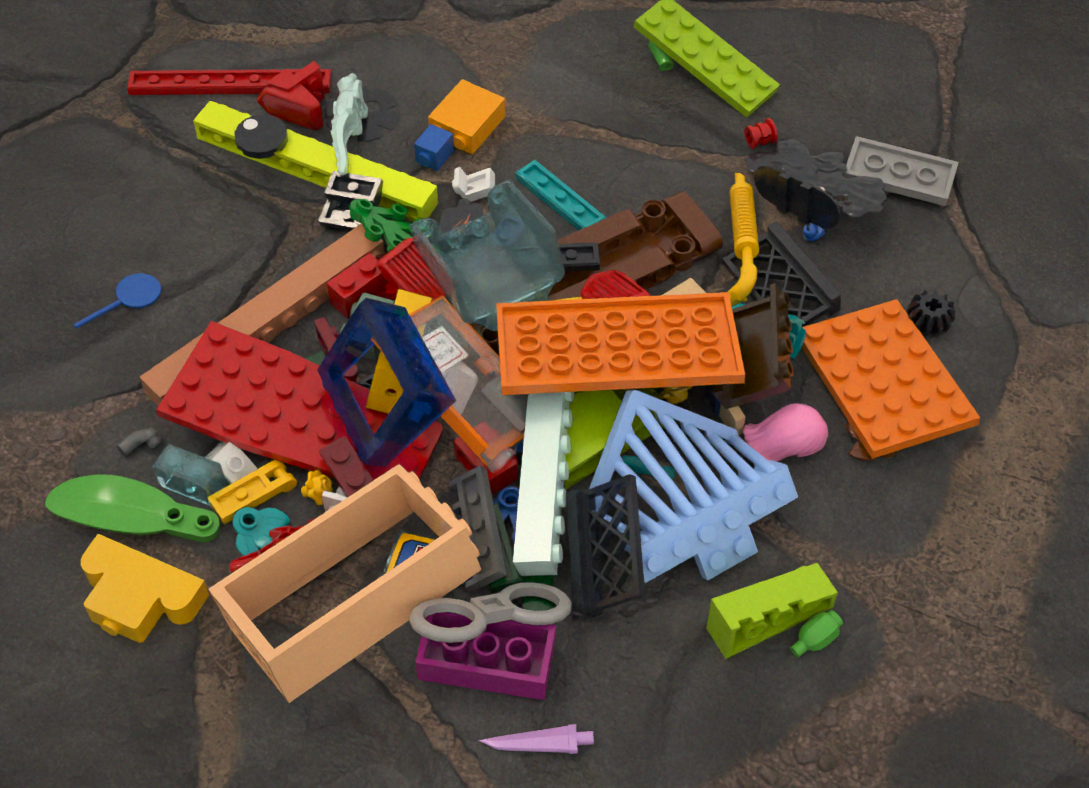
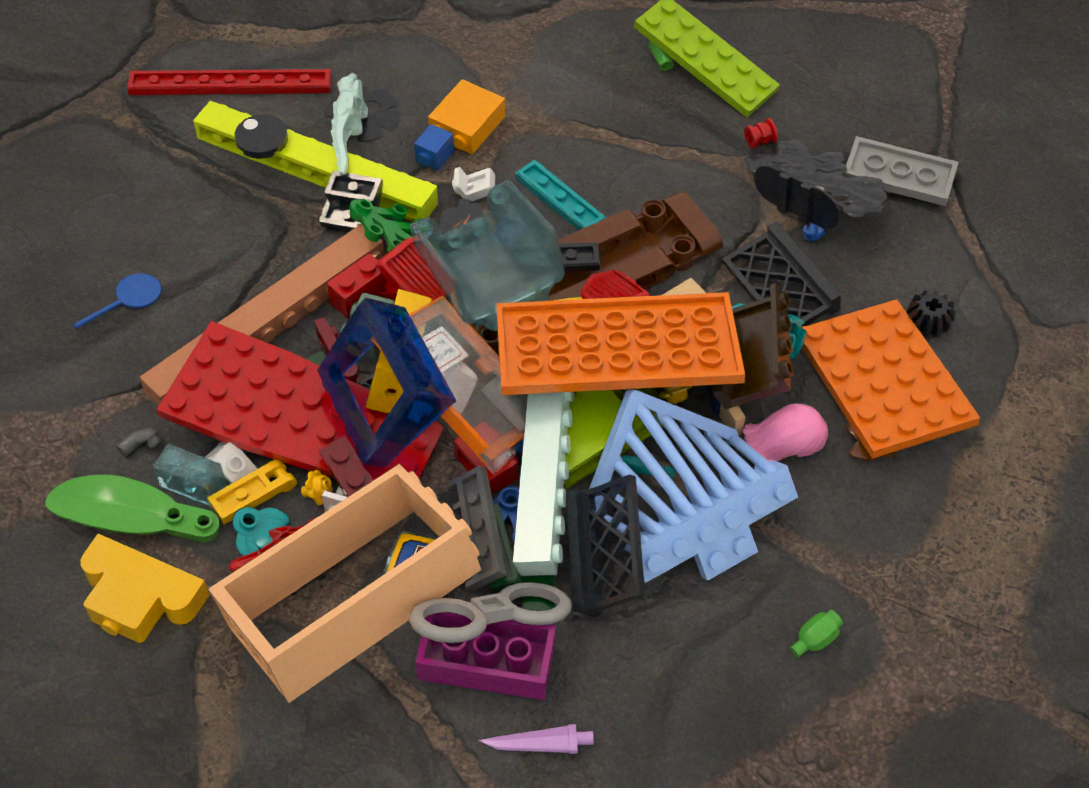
(295, 96): red piece -> none
(744, 237): yellow piece -> none
(768, 608): lime wedge -> none

